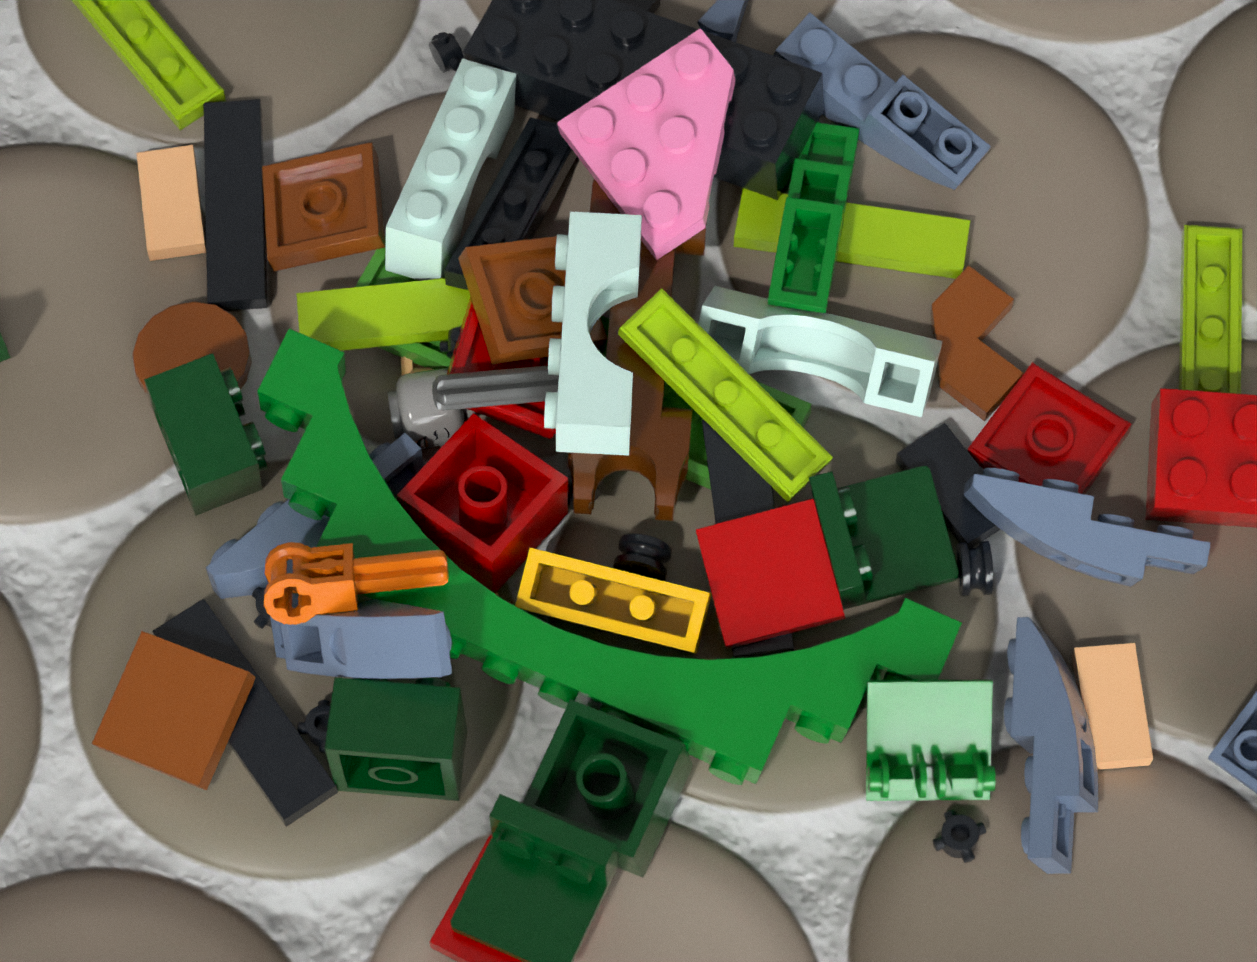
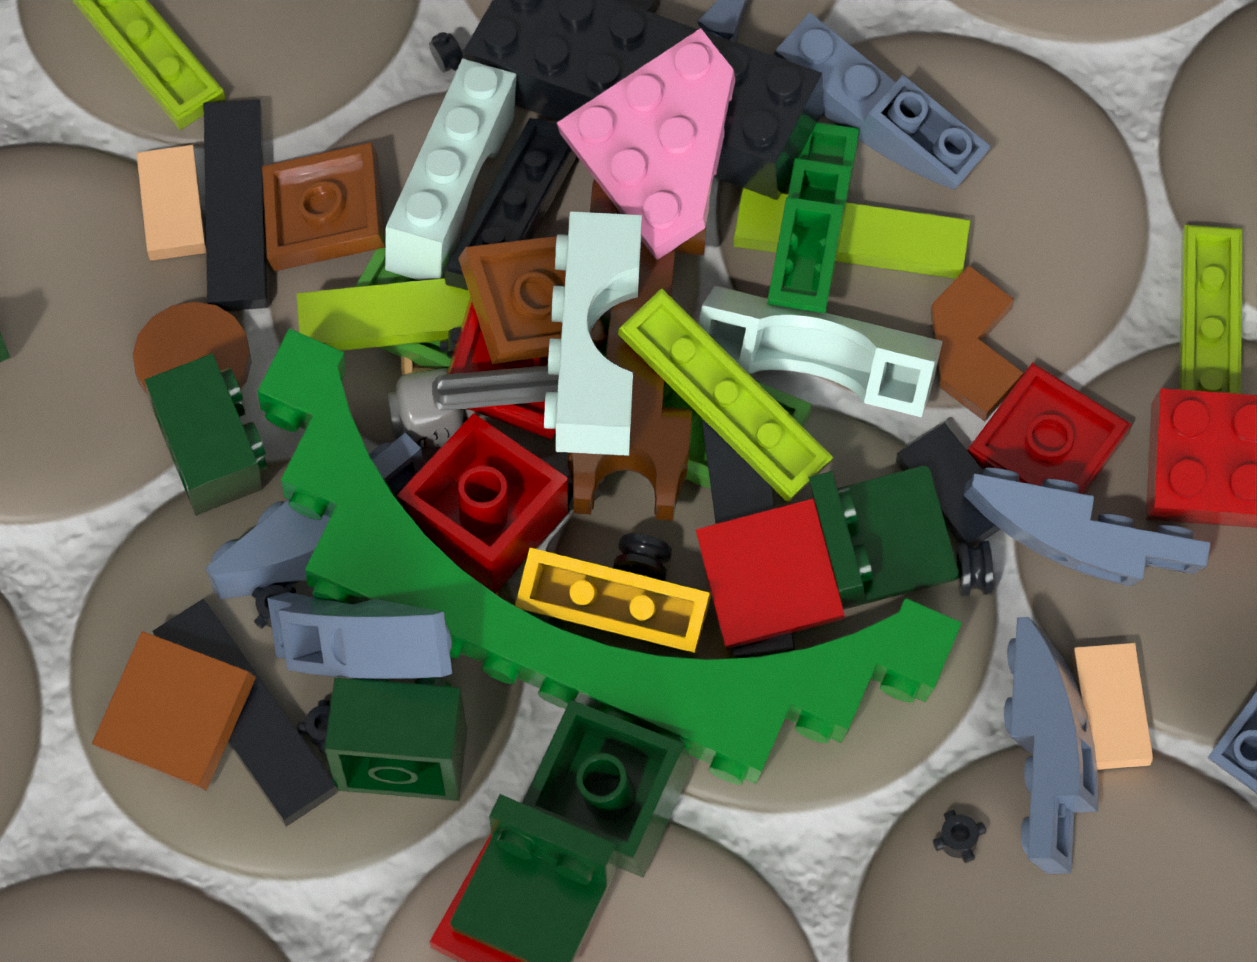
(332, 578): orange connector -> none
(929, 740): hinge -> none

